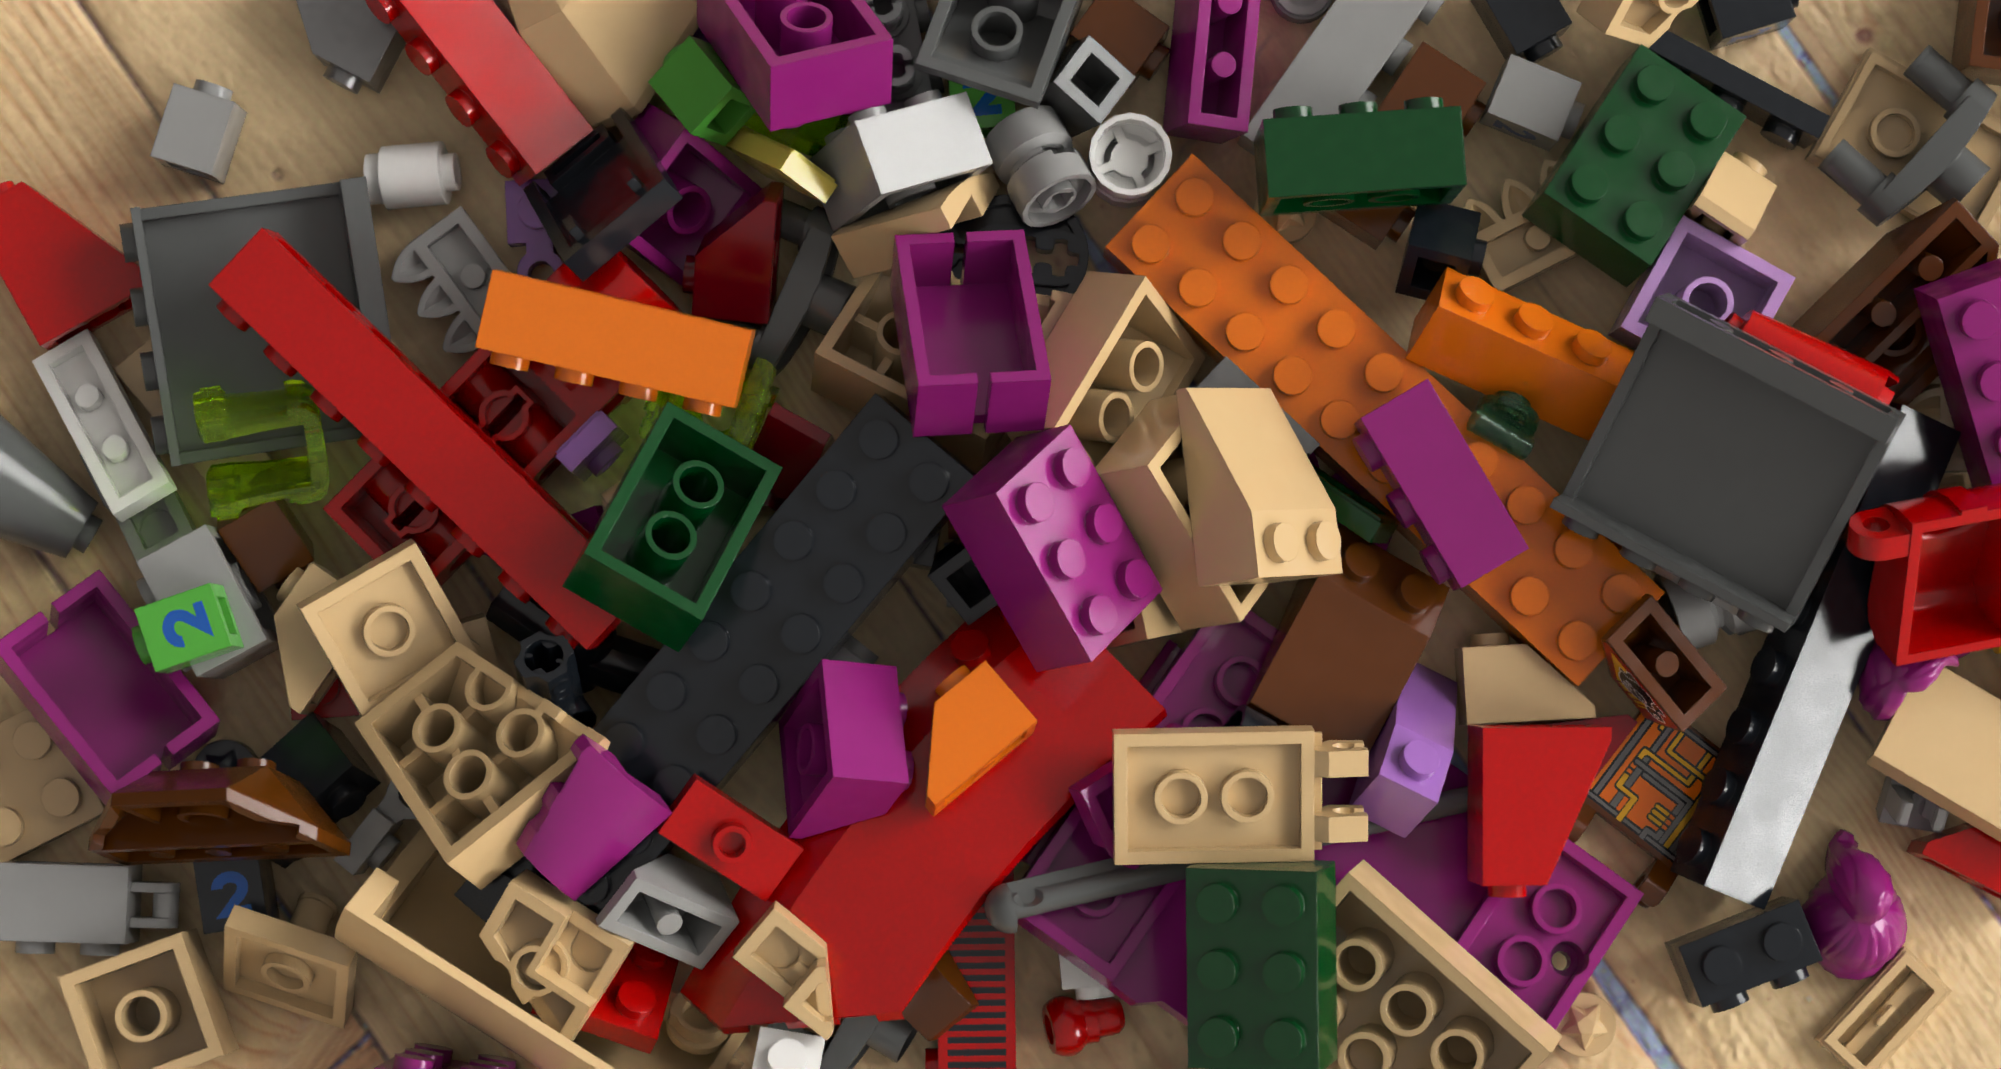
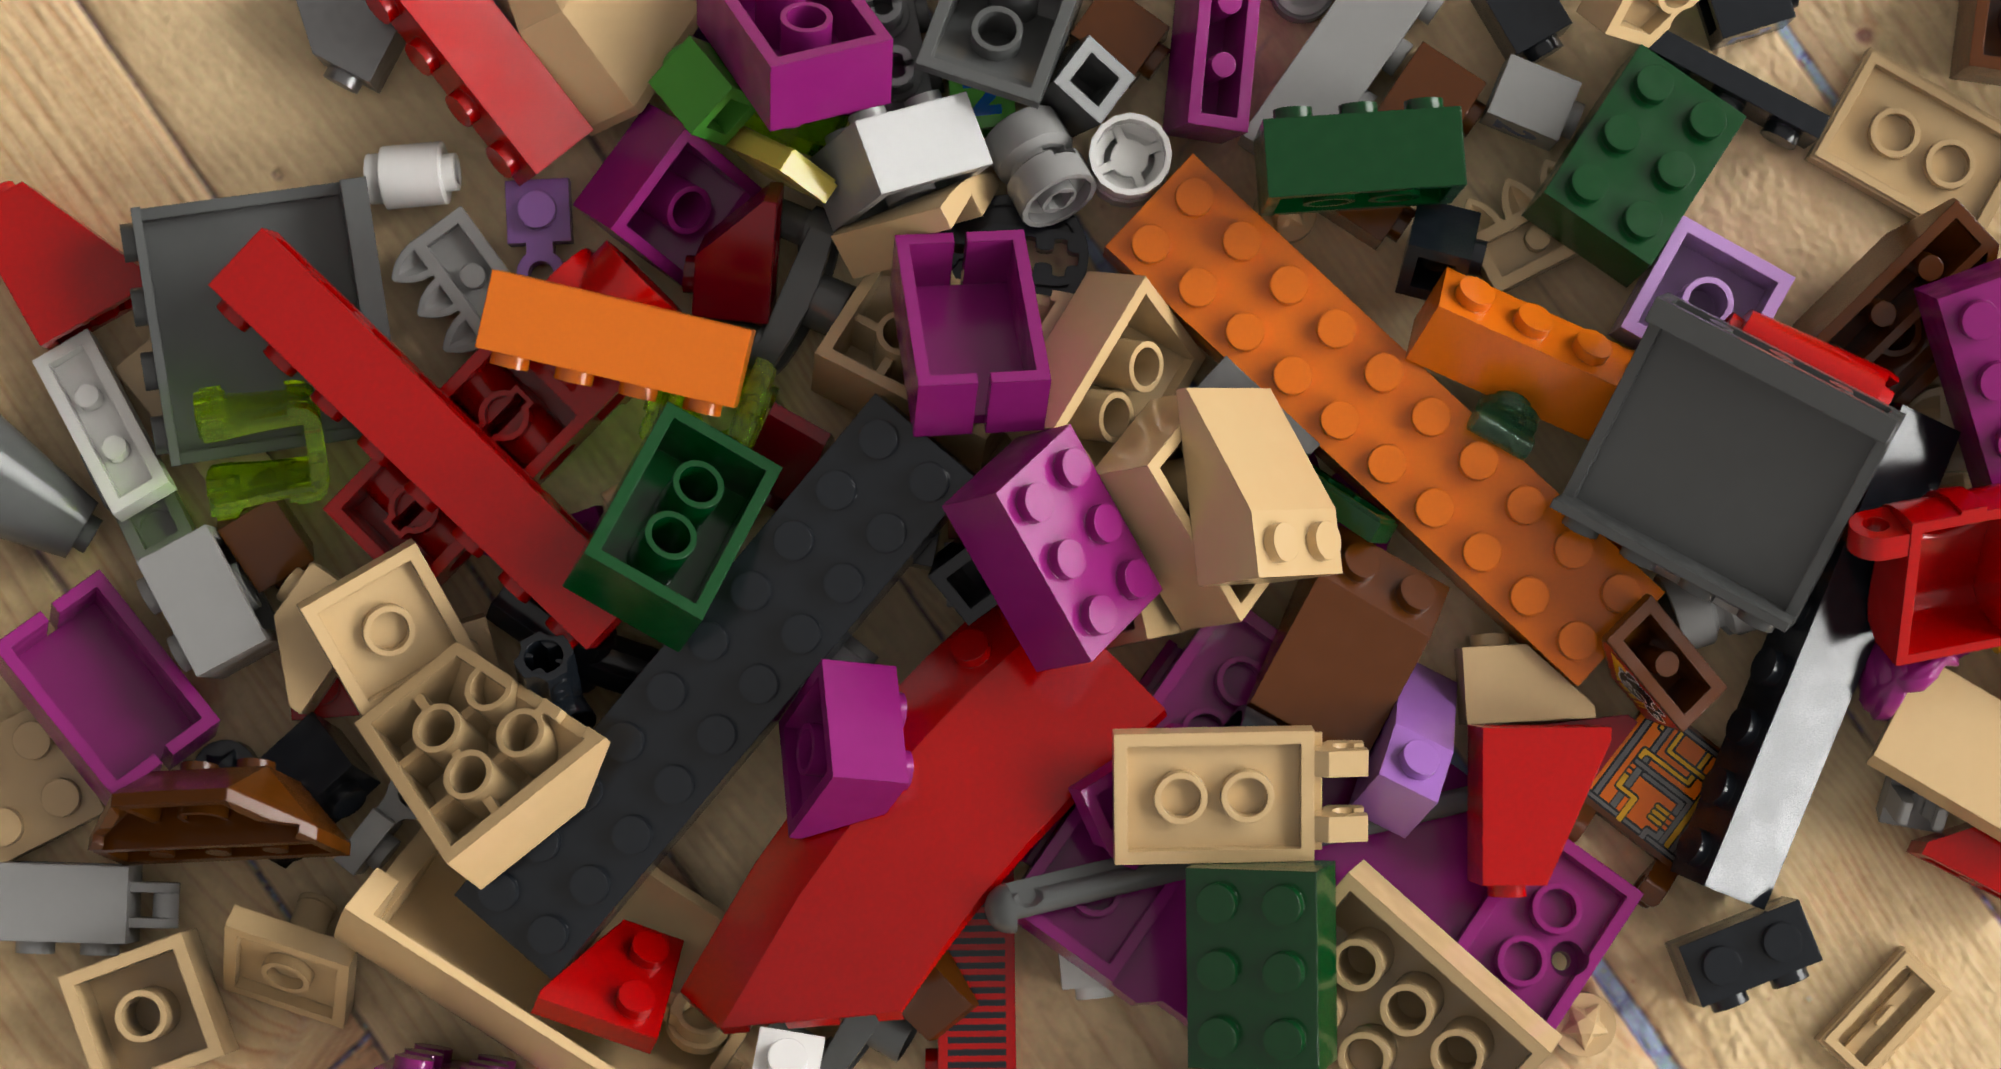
(186, 629): bright green brick -> none
(199, 130): light grey brick -> none
(230, 883): black brick -> none
(553, 951): tan slope -> none
(590, 820): magenta slope -> none
(592, 447): medium lavender plate -> none
(603, 196): black container -> none
(672, 910): light grey slope -> none
(730, 837): red plate -> none
(792, 963): tan slope -> none
(971, 731): orange slope -> none
(1077, 1023): red piece -> none
(1438, 487): magenta brick -> none
(1733, 198): tan slope -> none
(1855, 912): magenta hair -> none
(1940, 166): dark grey connector -> none

